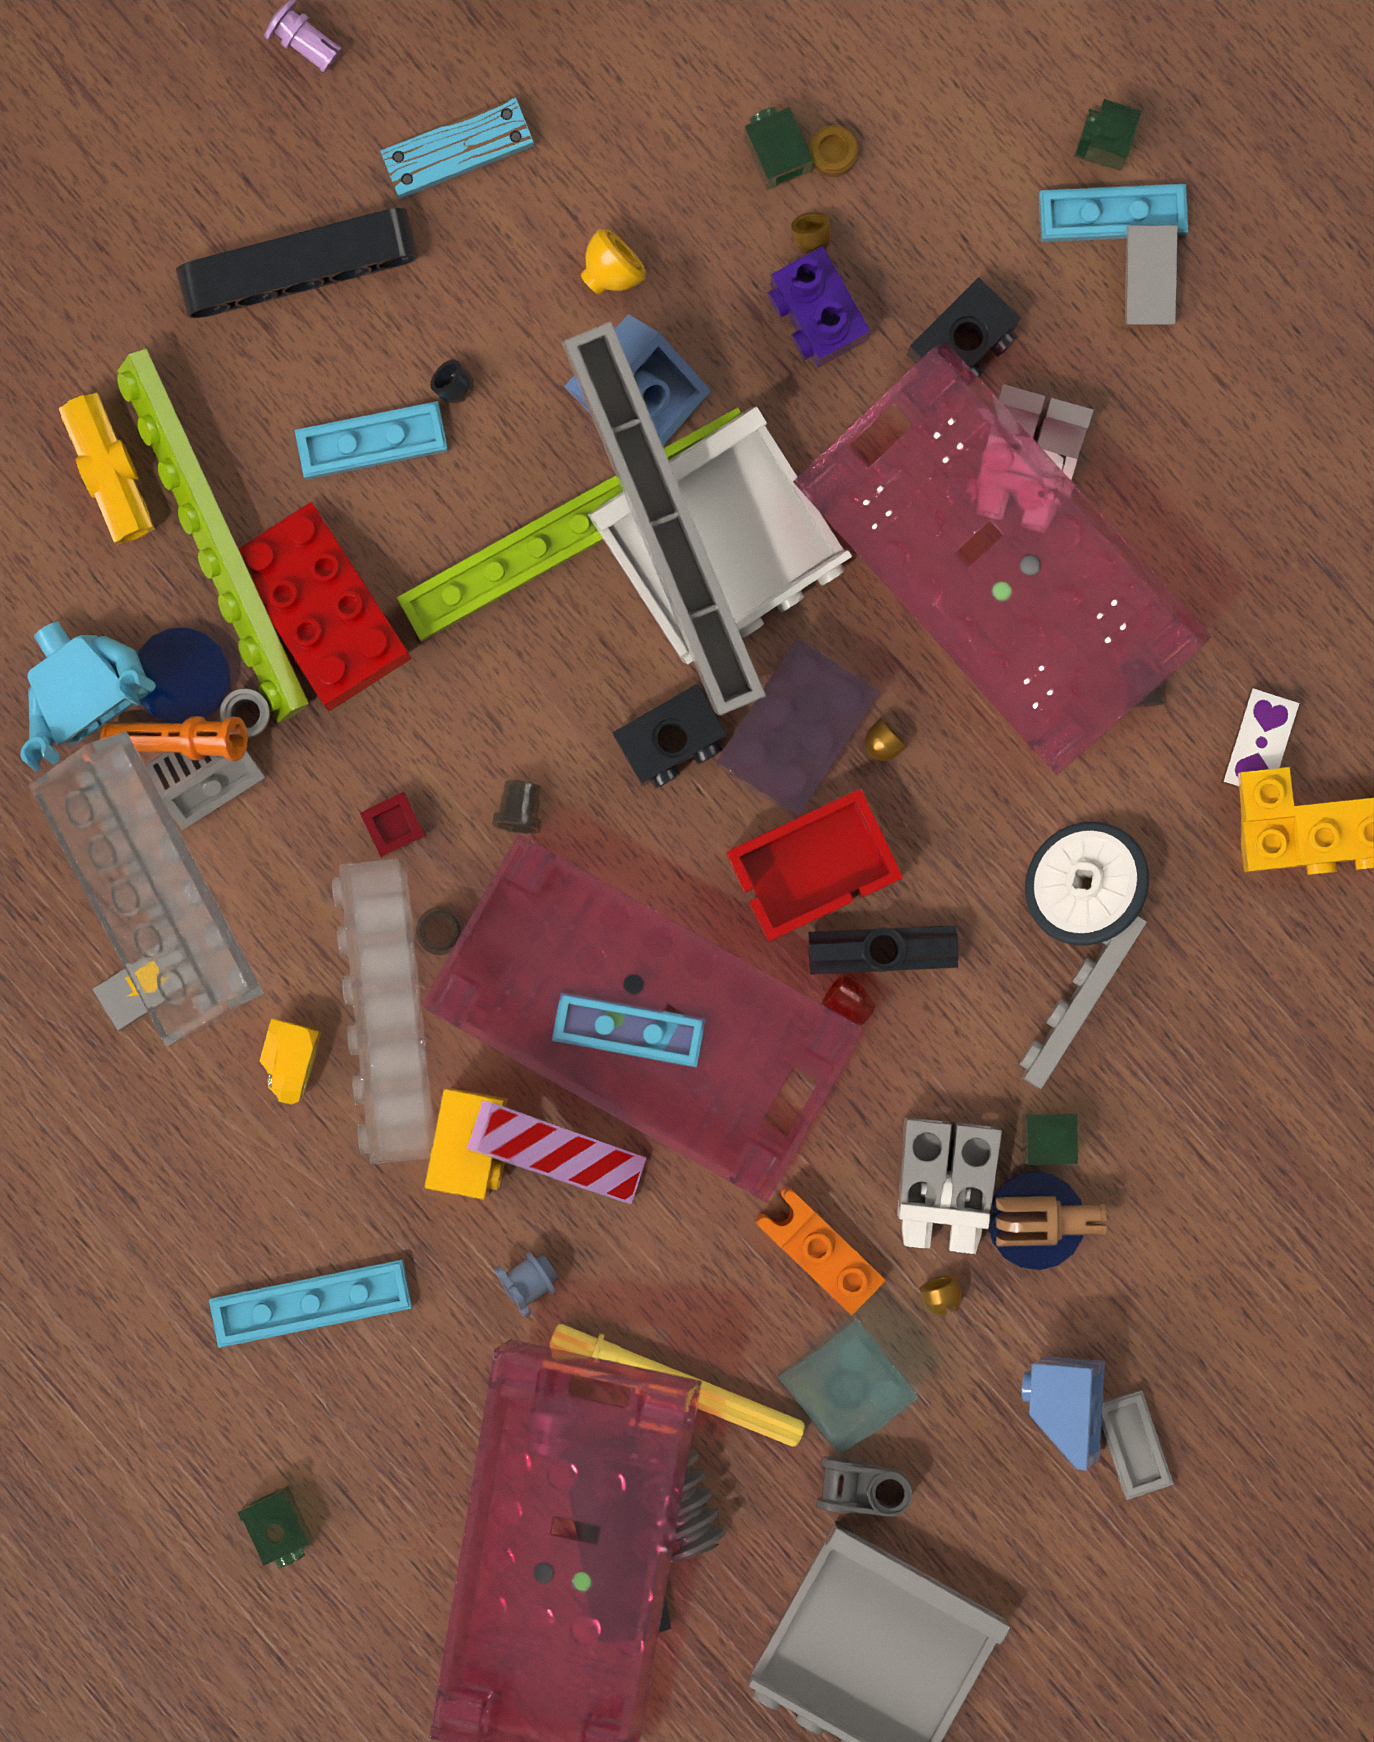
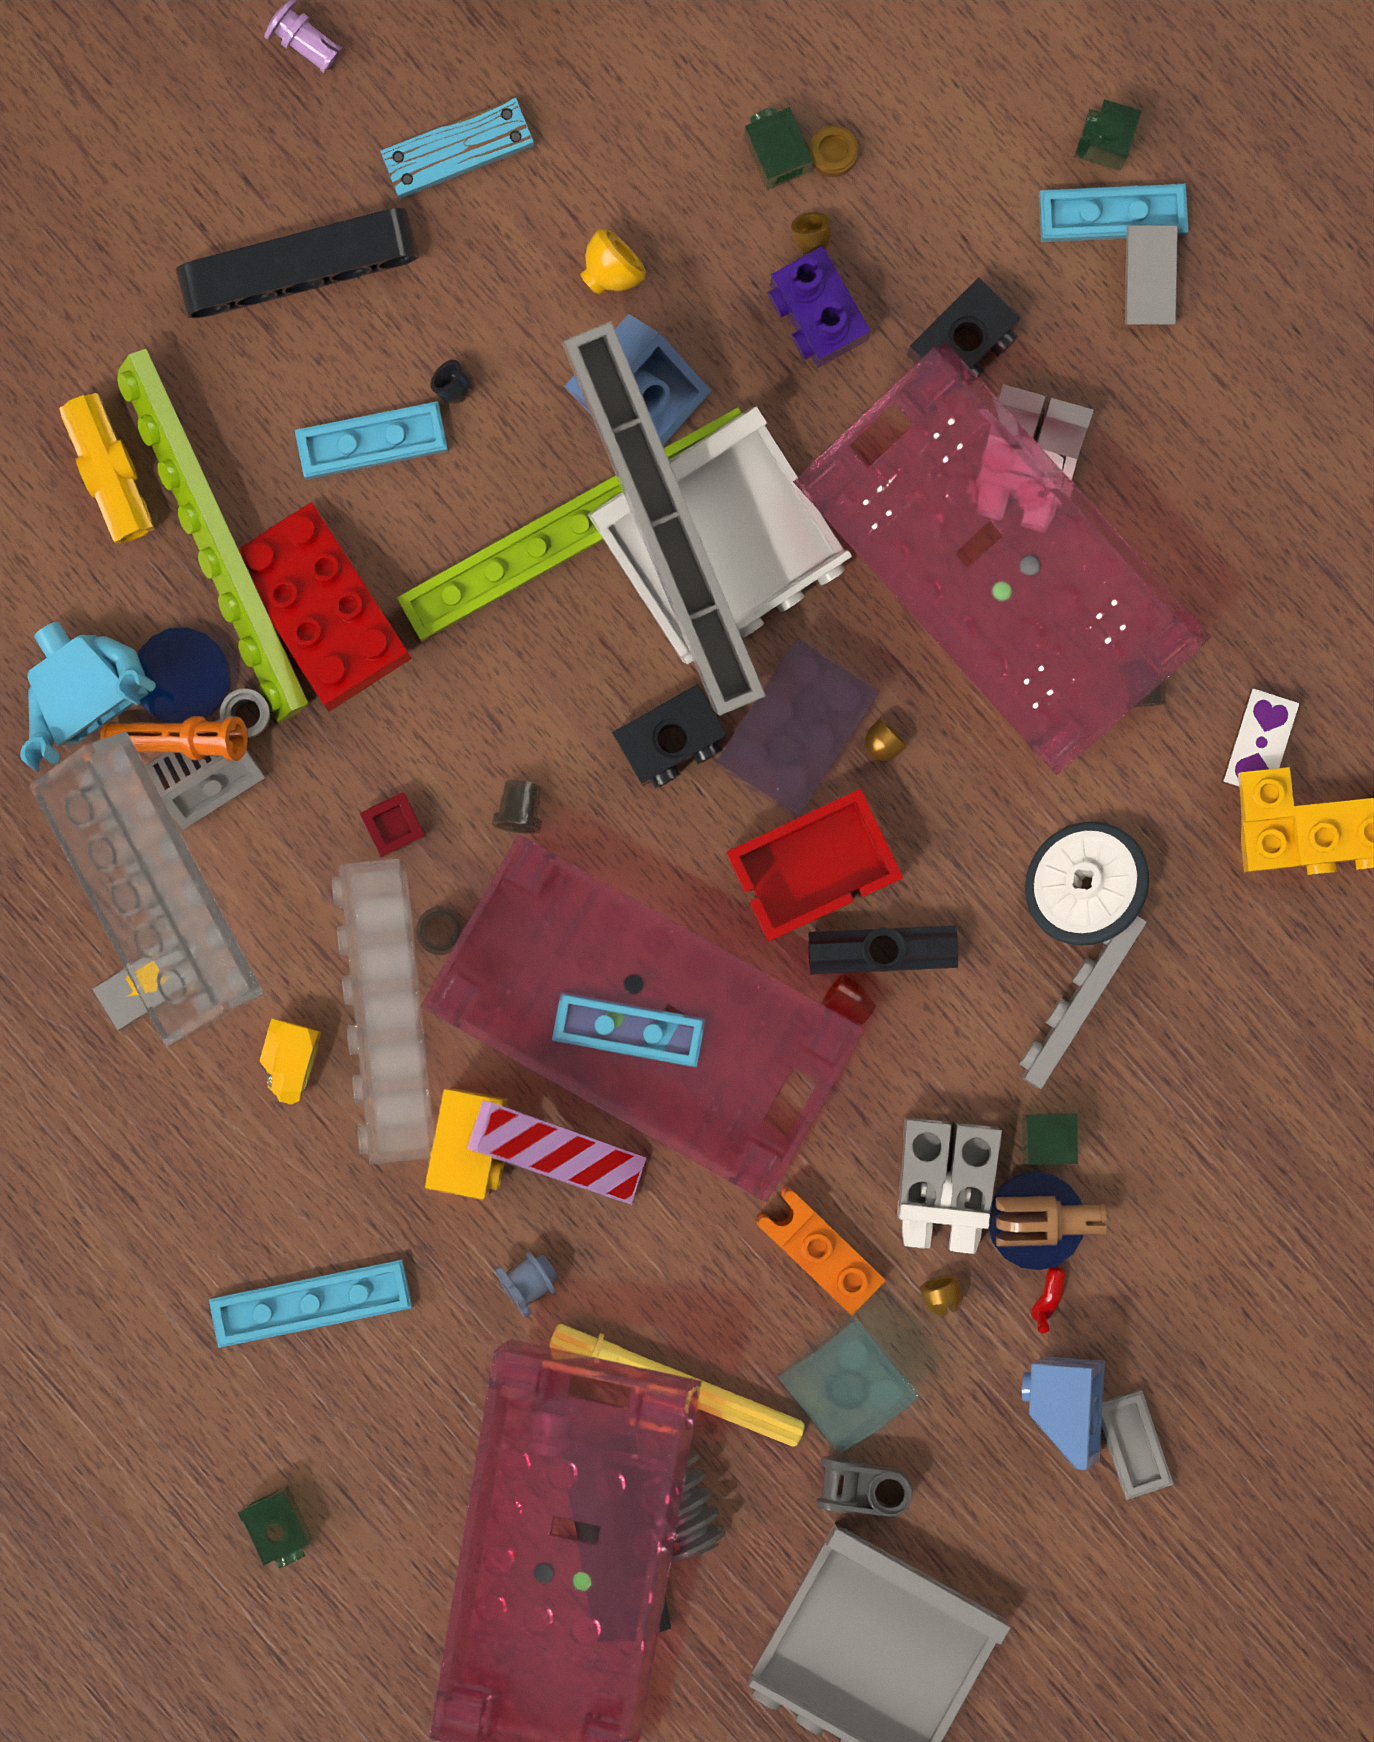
(1049, 1299): none -> red piece

